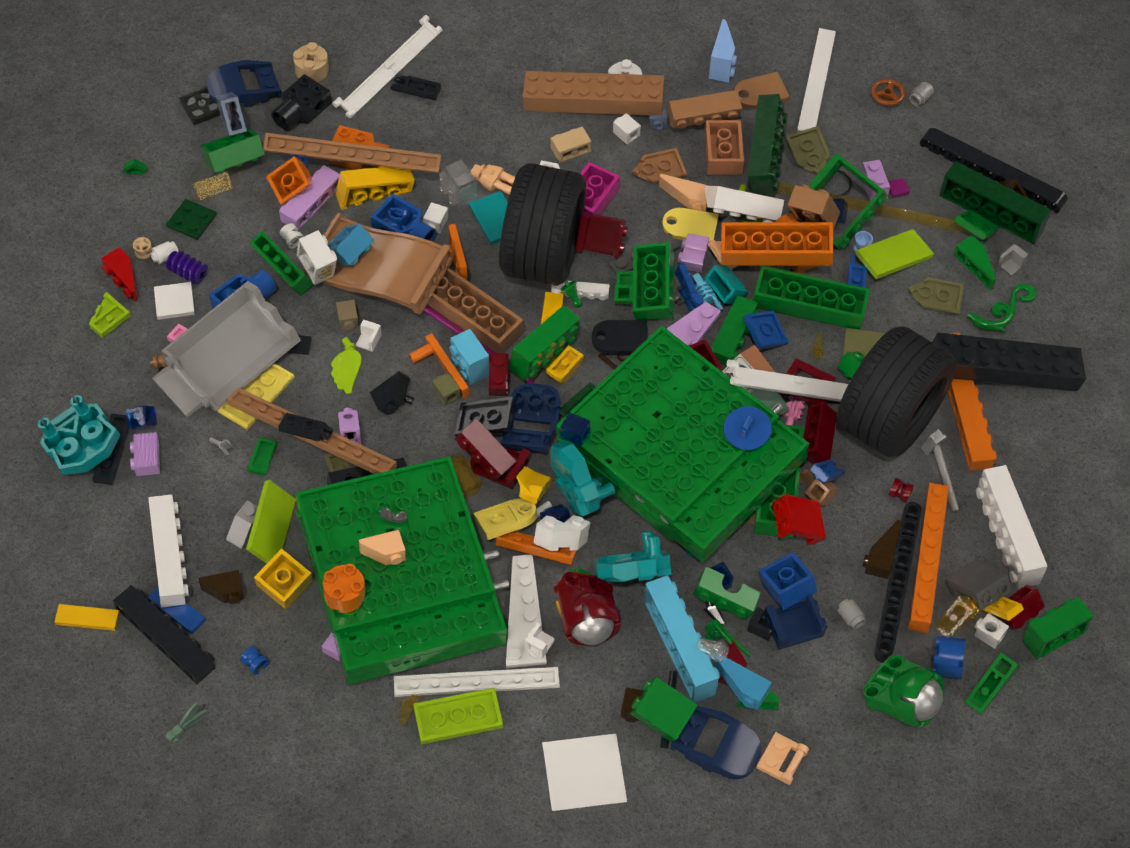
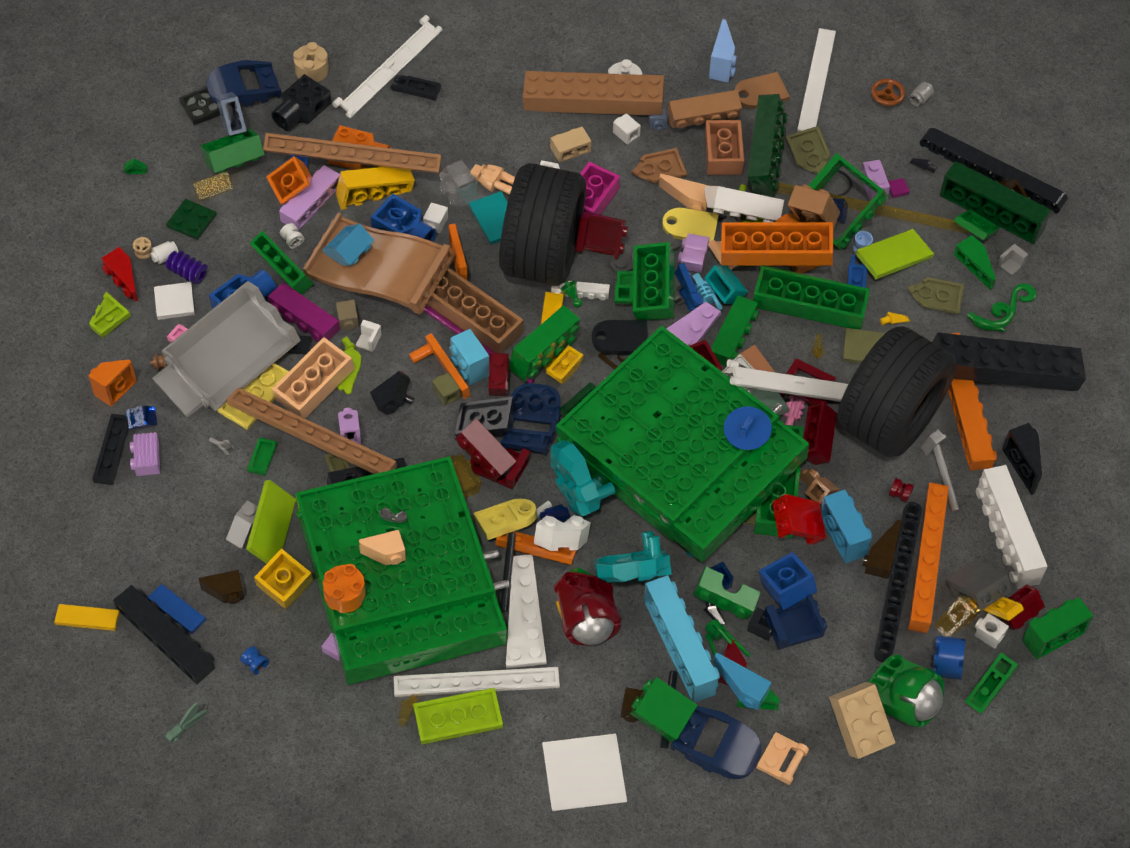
(81, 430): teal brick -> none
(112, 380): none -> orange slope
(167, 552): white brick -> none
(304, 313): none -> magenta brick
(305, 427): black hinge -> none
(313, 378): none -> light nougat brick
(316, 257): white brick -> none
(507, 571): none -> black bar
(533, 485): yellow slope -> none
(538, 641): white panel -> none
(575, 428): clear blue panel -> none
(714, 649): clear cone -> none
(765, 330): blue tile -> none
(826, 471): blue hinge -> none
(845, 526): none -> dark azure brick
(850, 362): green brick -> none
(851, 614): light grey brick -> none
(862, 720): none -> tan brick
(893, 318): none -> yellow bar
(923, 164): none -> black bar
(1023, 452): none -> black slope

